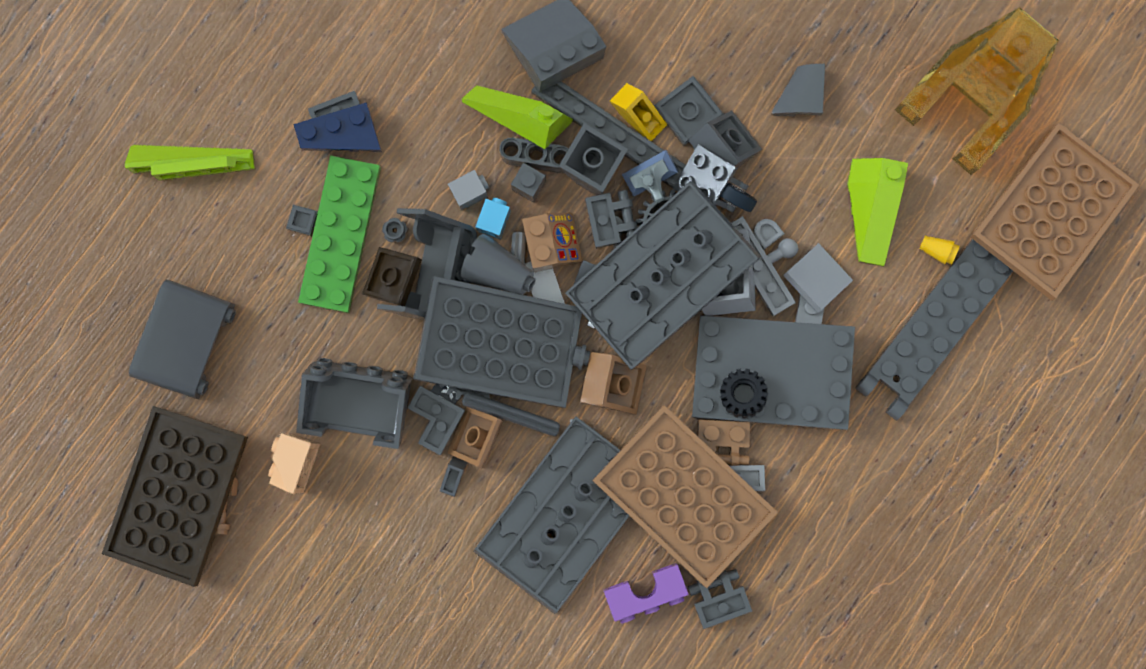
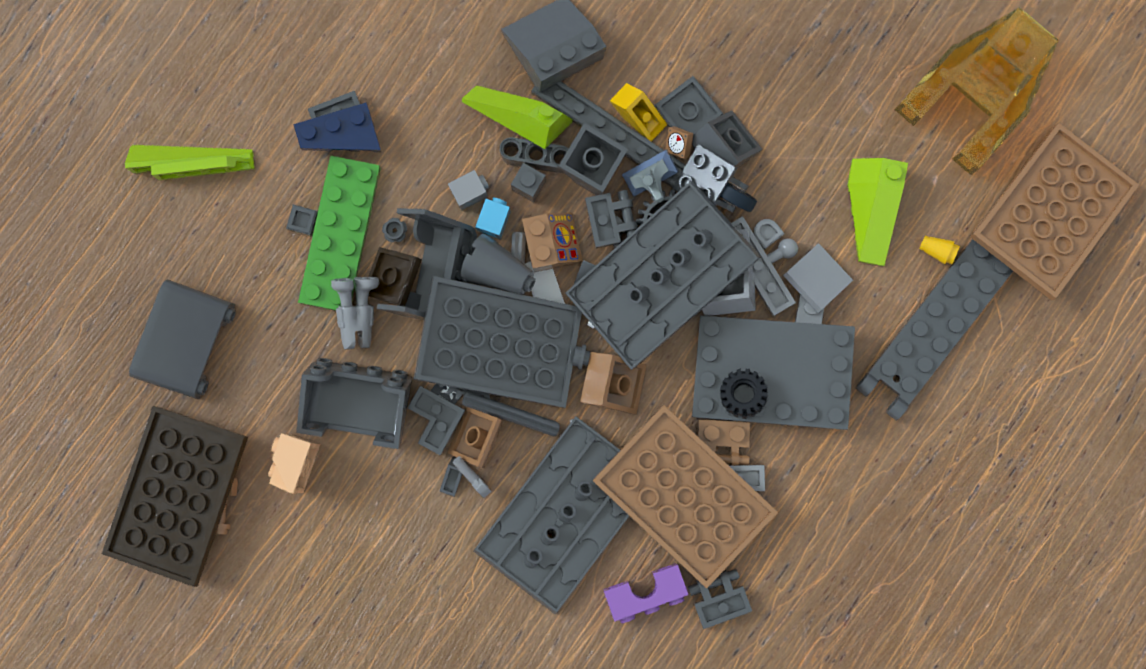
(357, 317): none -> light grey piece
(476, 481): none -> light grey bar
(679, 142): none -> tile
(803, 92): dark grey slope -> none

